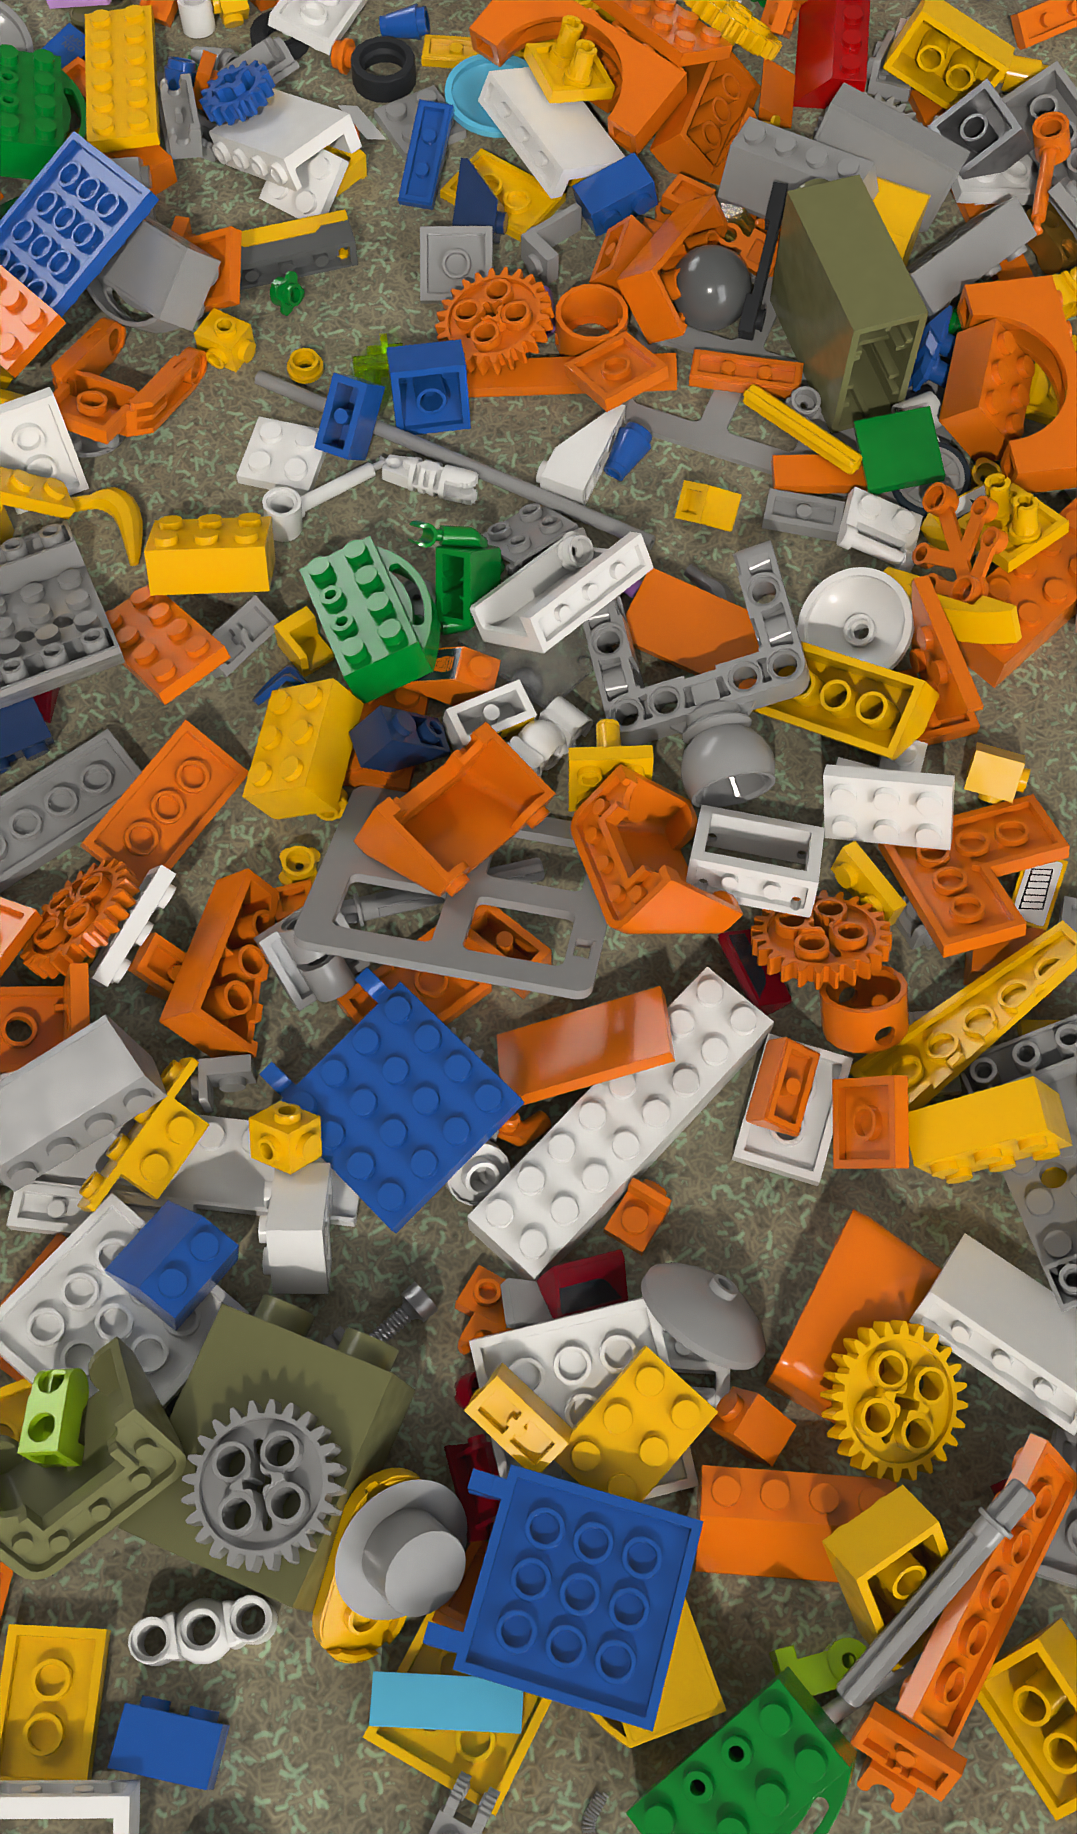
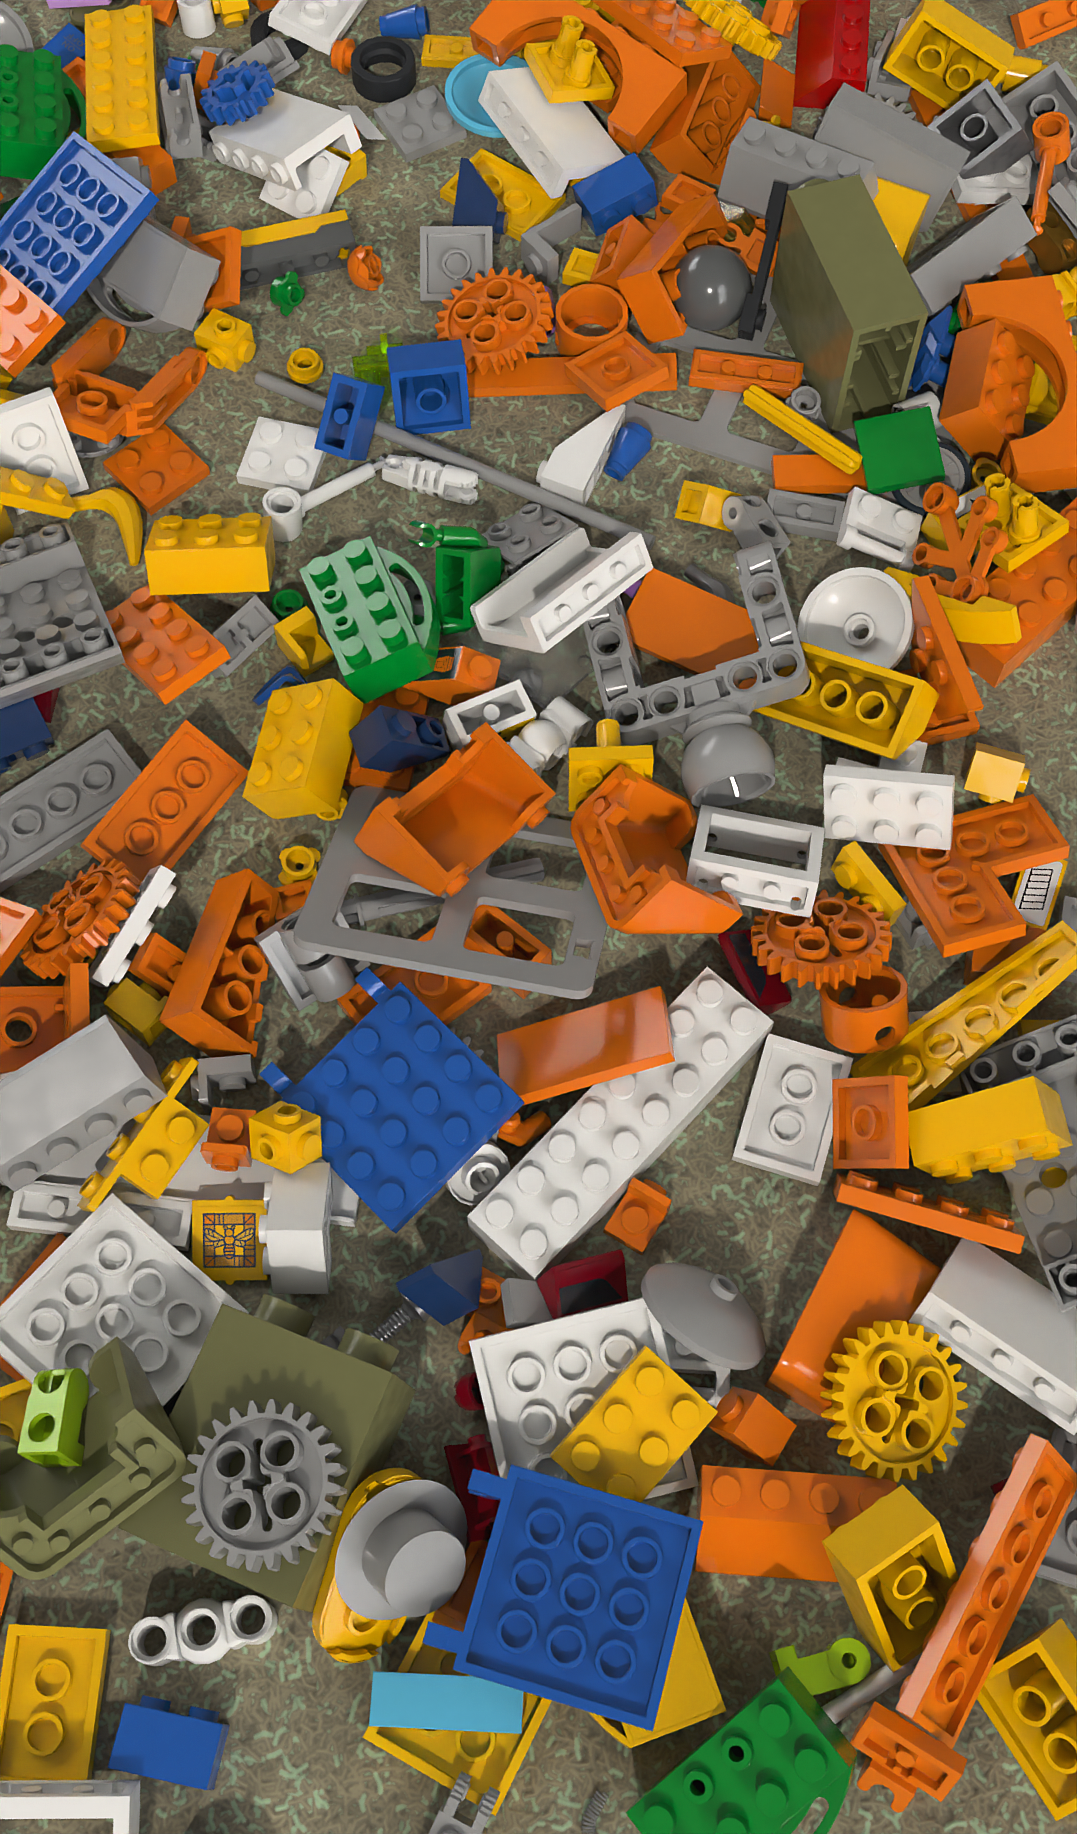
(137, 1009): none -> yellow brick
(156, 468): none -> orange plate
(174, 1262): blue slope -> none
(228, 1139): none -> orange bracket
(228, 1239): none -> piece
(287, 599): none -> green plate
(365, 268): none -> orange plate
(426, 154): blue tile -> none
(446, 1287): none -> dark blue slope
(519, 1420): yellow hinge -> none
(579, 267): none -> yellow plate
(582, 550): white plate -> none
(753, 522): none -> light grey leg
(783, 1086): orange slope -> none
(936, 1592): light grey axle -> none
(943, 1215): none -> orange plate

